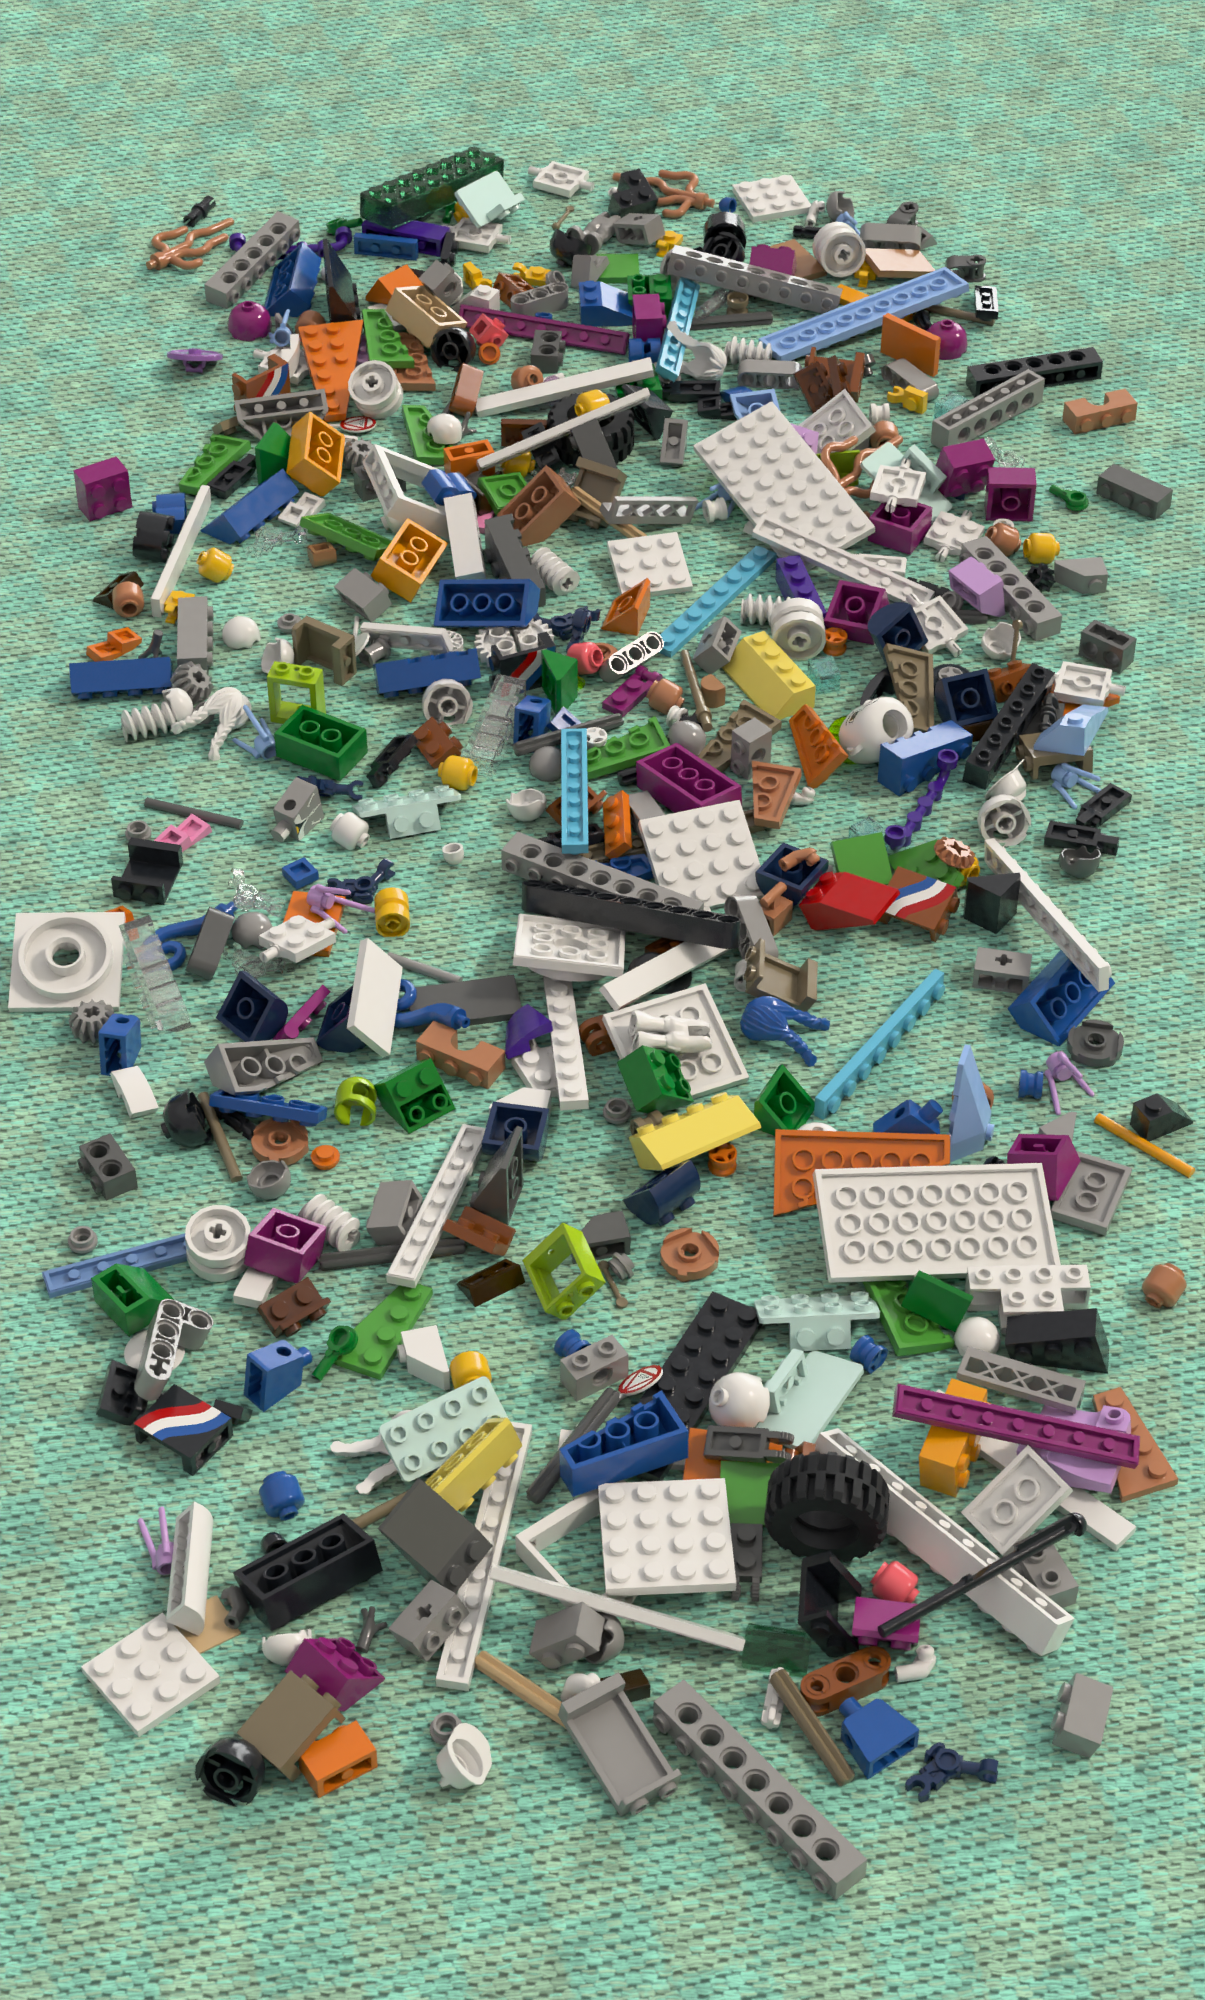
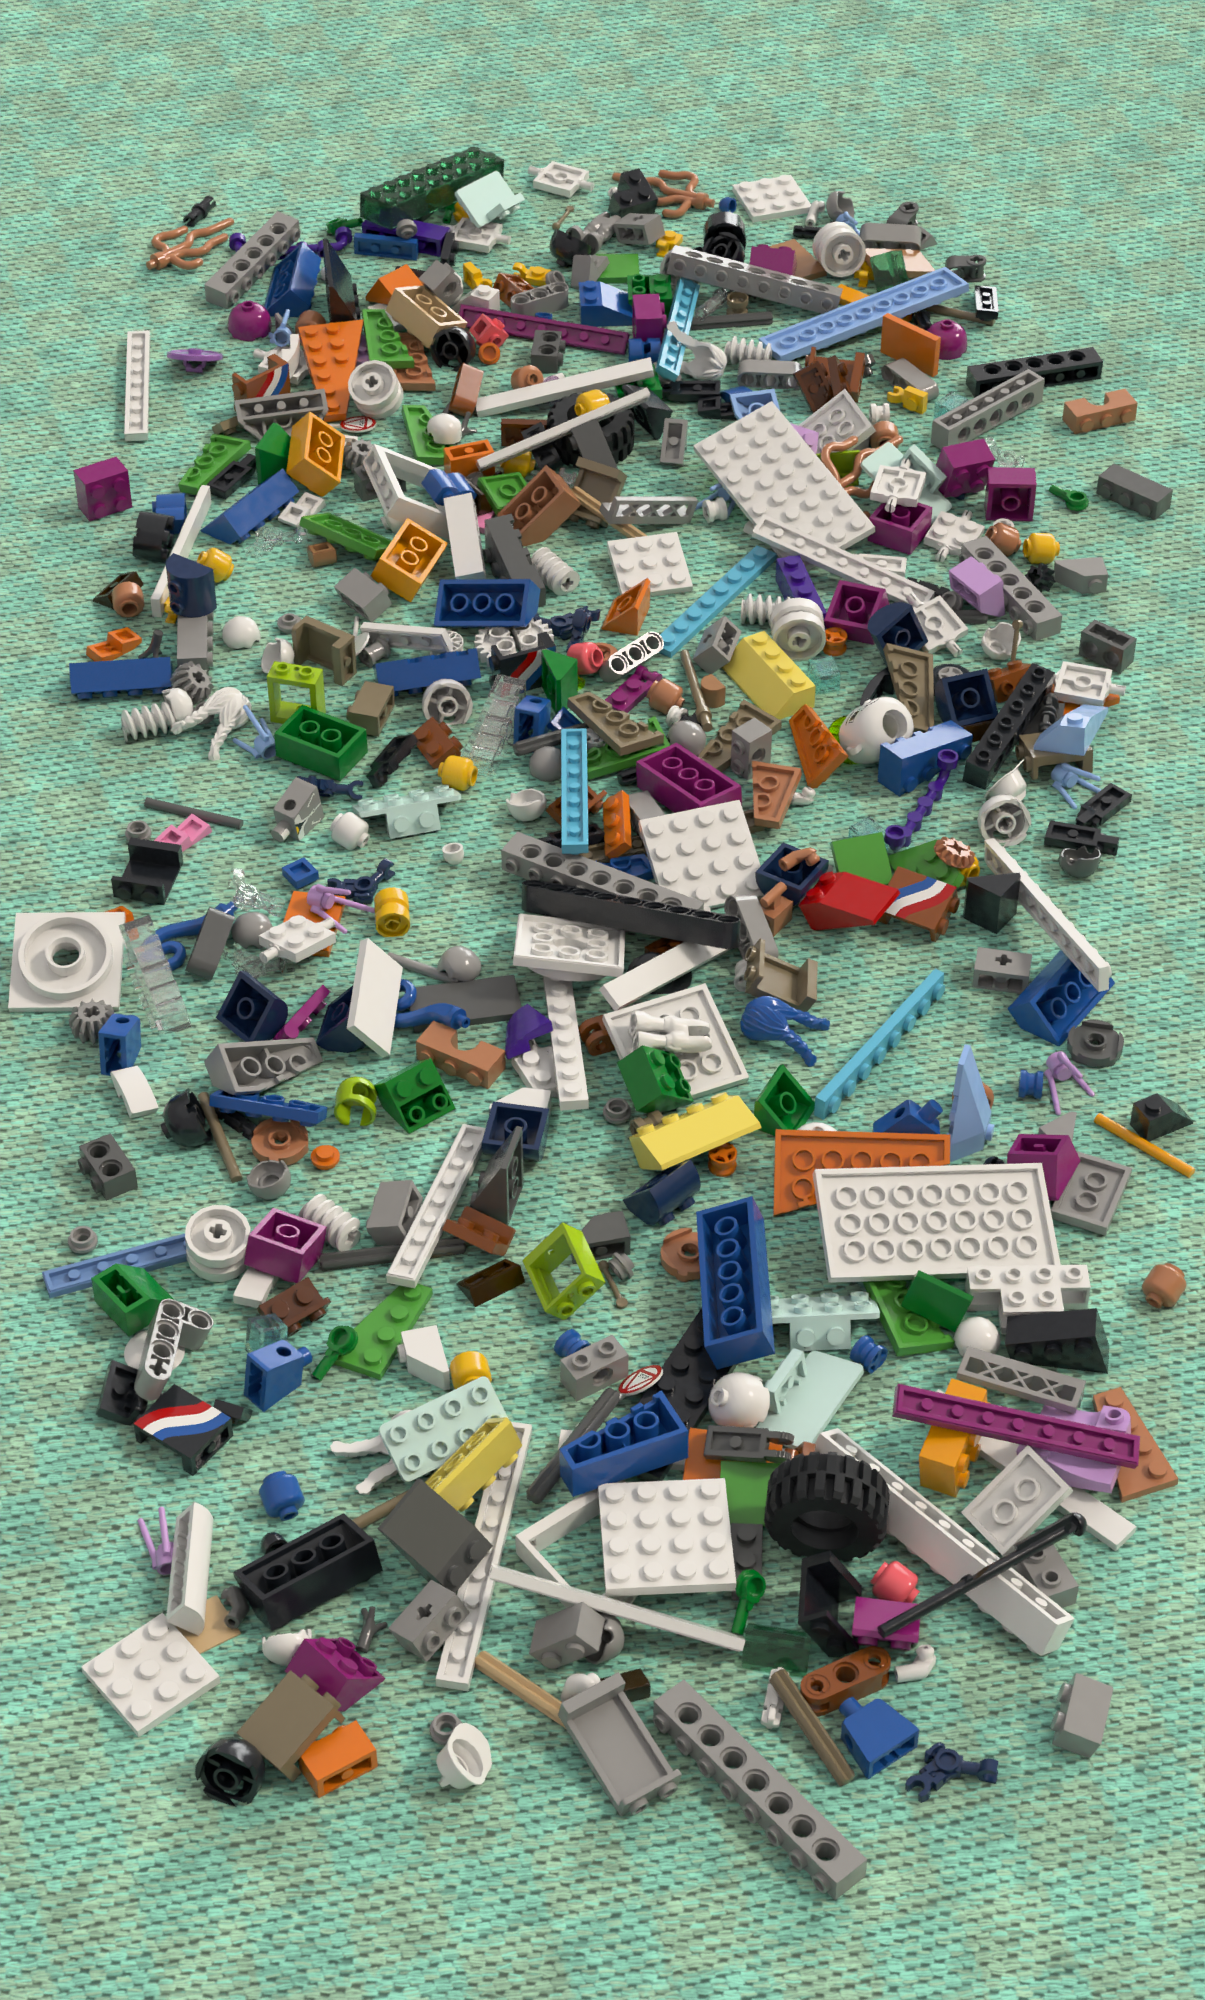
(137, 386): none -> white plate
(190, 587): none -> dark blue brick
(264, 1331): none -> clear light blue brick
(372, 707): none -> dark tan brick
(406, 229): none -> light grey plate
(460, 963): none -> light grey hair
(613, 726): none -> dark tan wing
(734, 1283): none -> blue brick
(749, 1589): none -> green plate
(888, 269): none -> clear green panel

